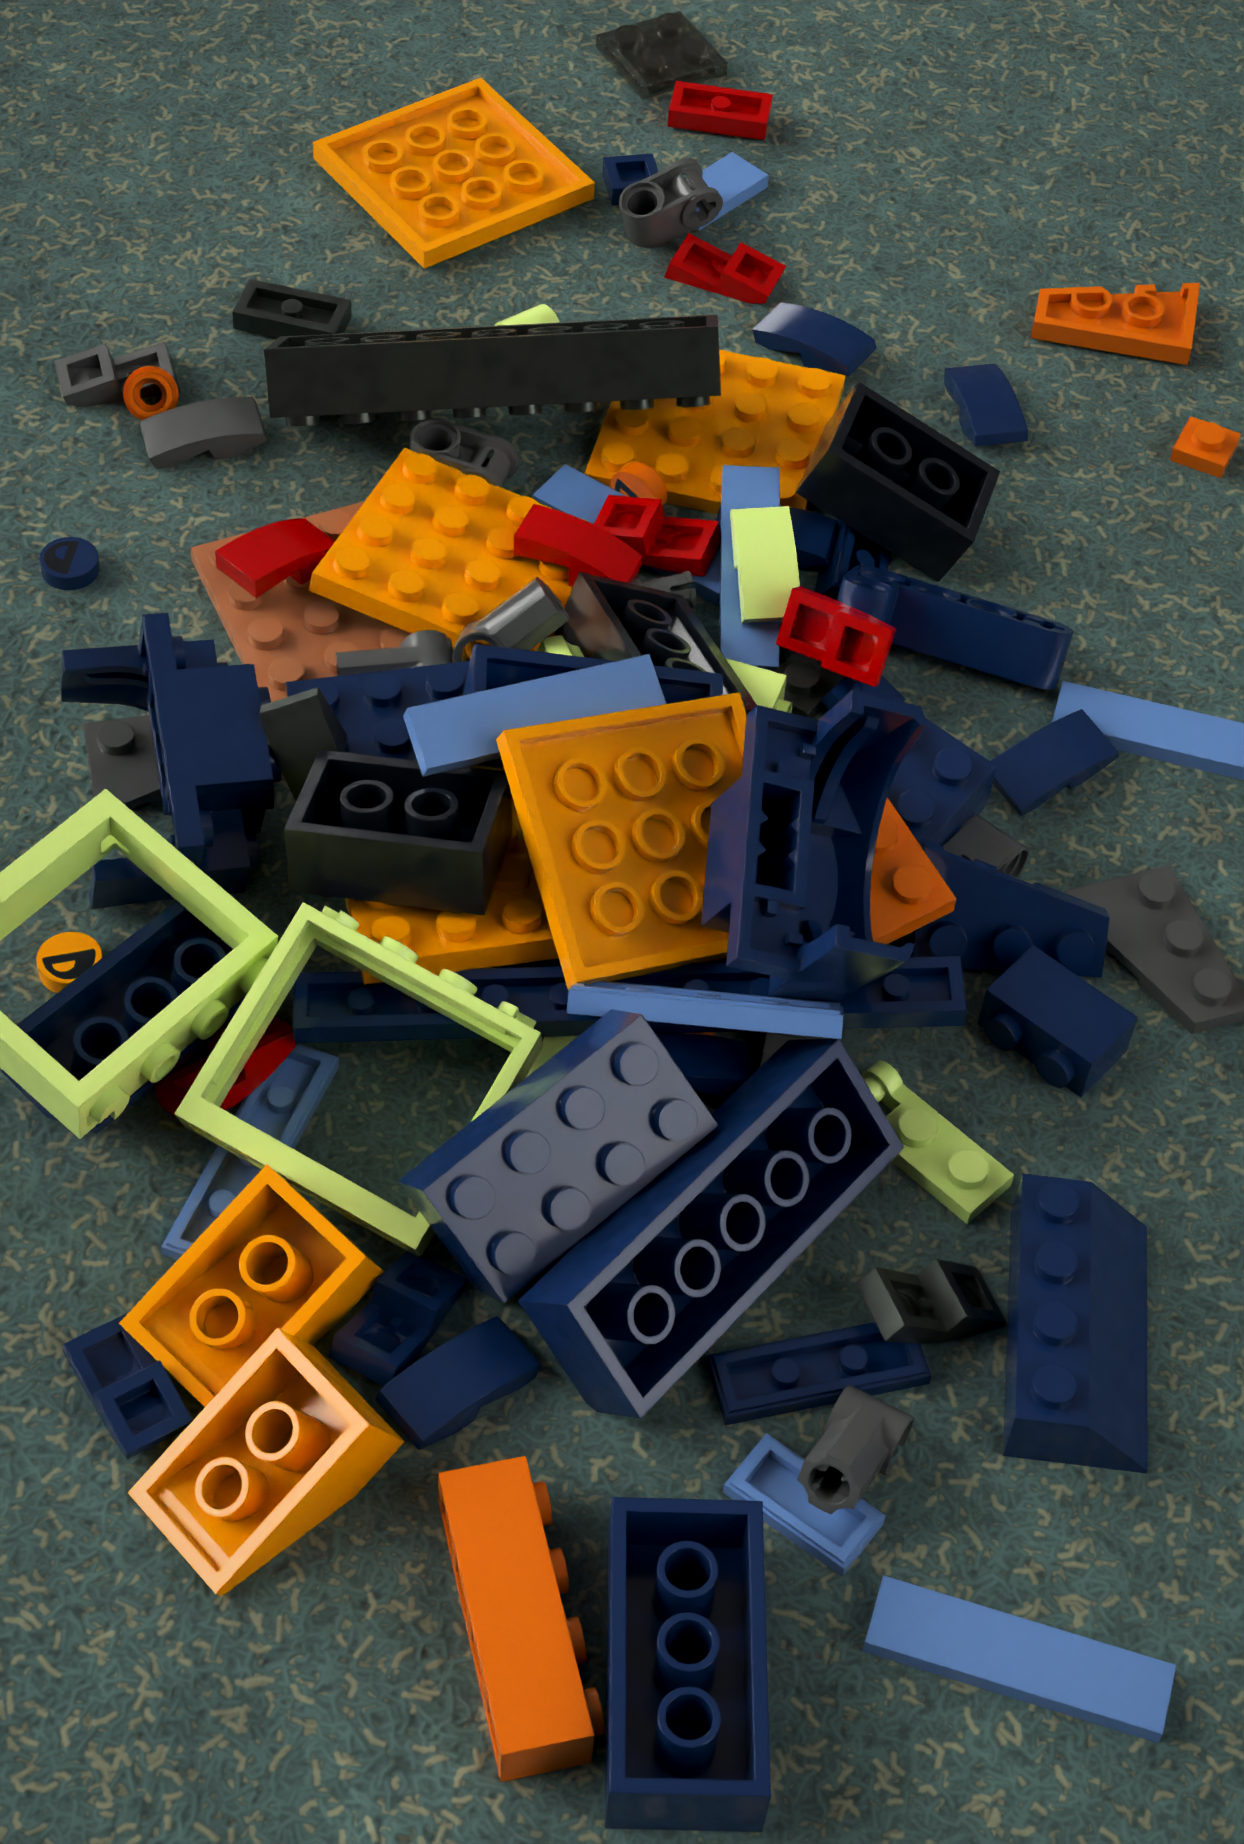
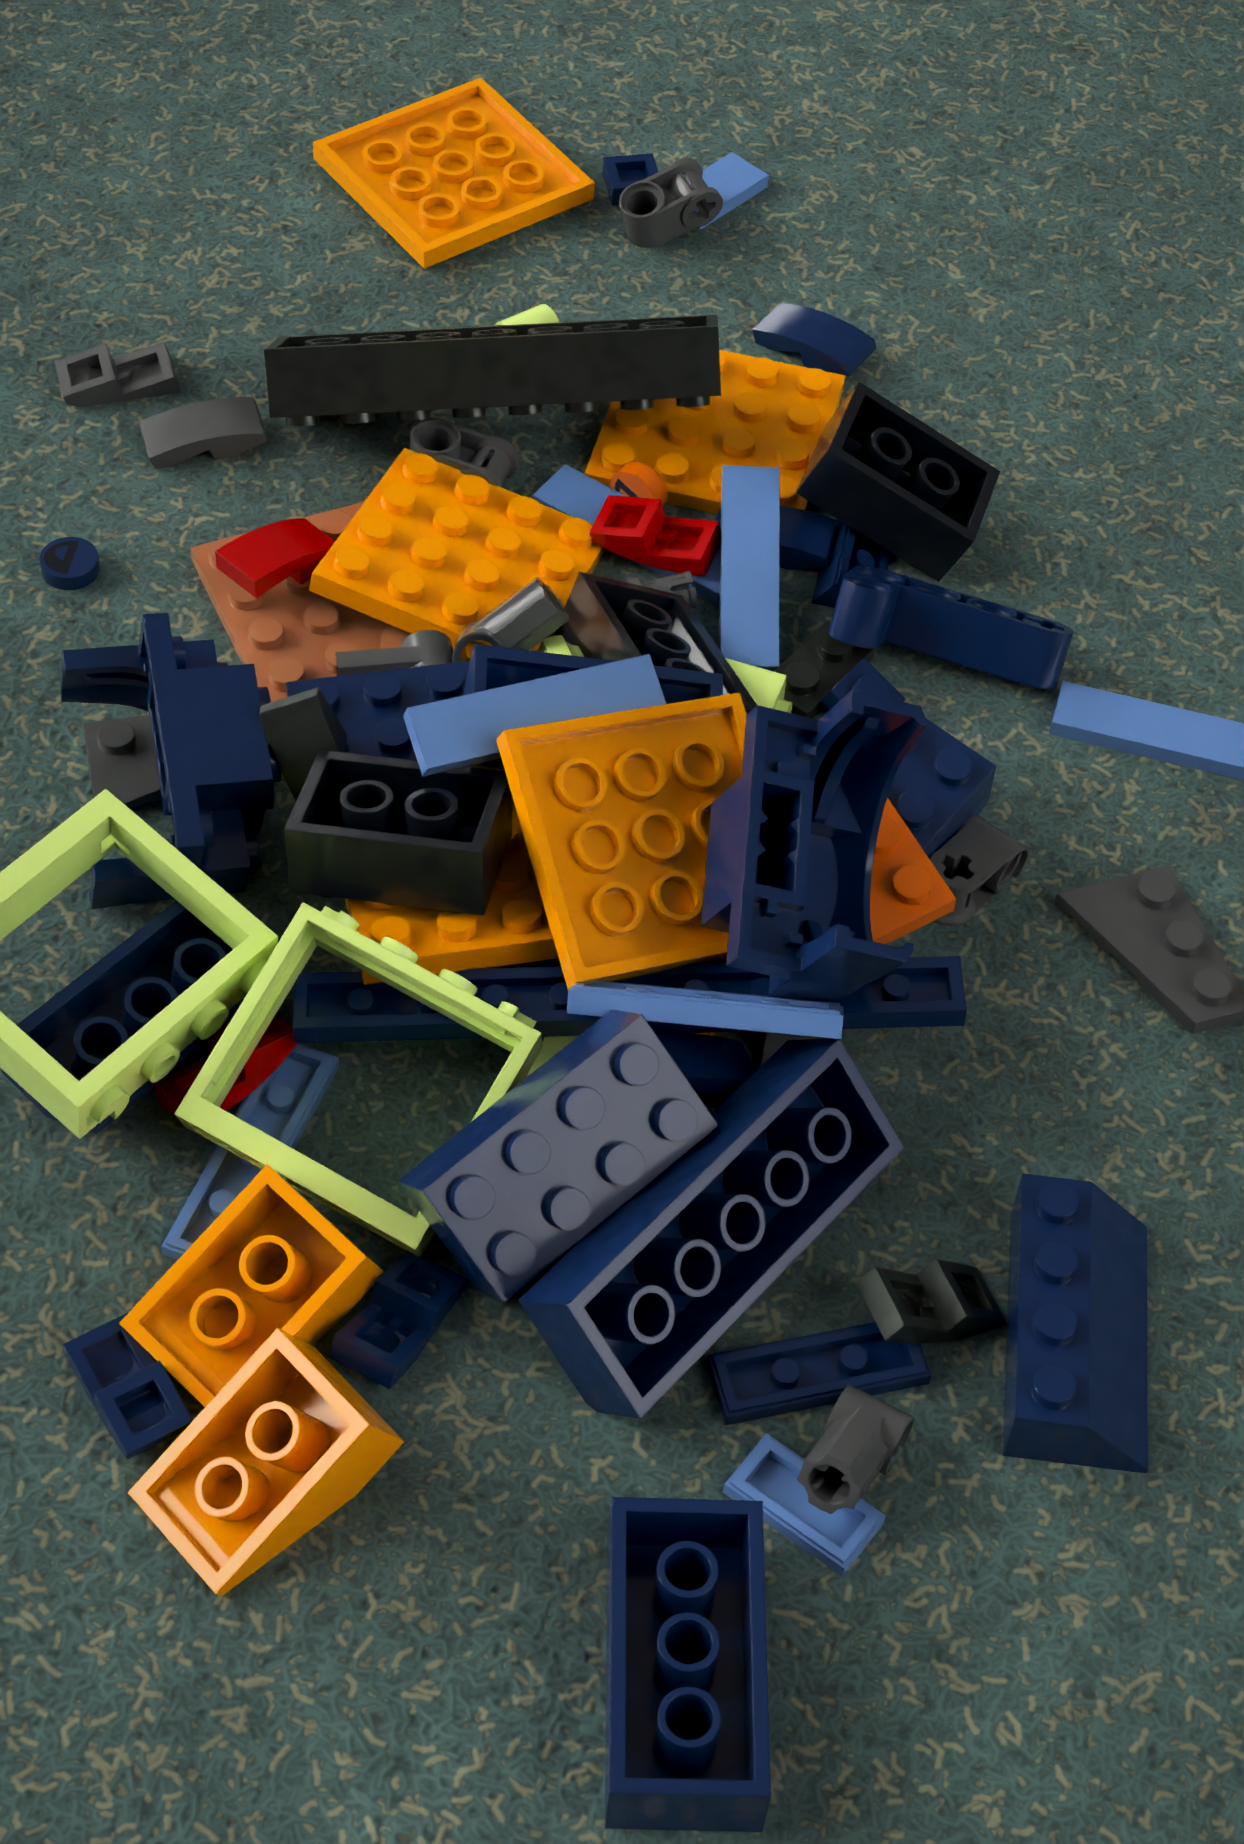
(66, 958): light orange tile -> none
(142, 376): orange plate -> none
(289, 311): pearl dark grey plate -> none
(455, 1380): dark blue slope -> none
(516, 1619): orange brick -> none
(575, 543): red slope -> none
(659, 53): clear smoke plate -> none
(720, 110): red plate -> none
(741, 276): red slope -> none
(764, 560): yellowish green slope -> none
(836, 635): red slope -> none
(937, 1151): yellowish green plate -> none
(986, 404): dark blue slope -> none
(1003, 917): dark blue wing -> none
(1020, 1659): medium blue tile -> none
(1050, 760): dark blue slope -> none
(1056, 1021): dark blue brick -> none
(1129, 323): orange wing -> none
(1205, 447): orange plate -> none

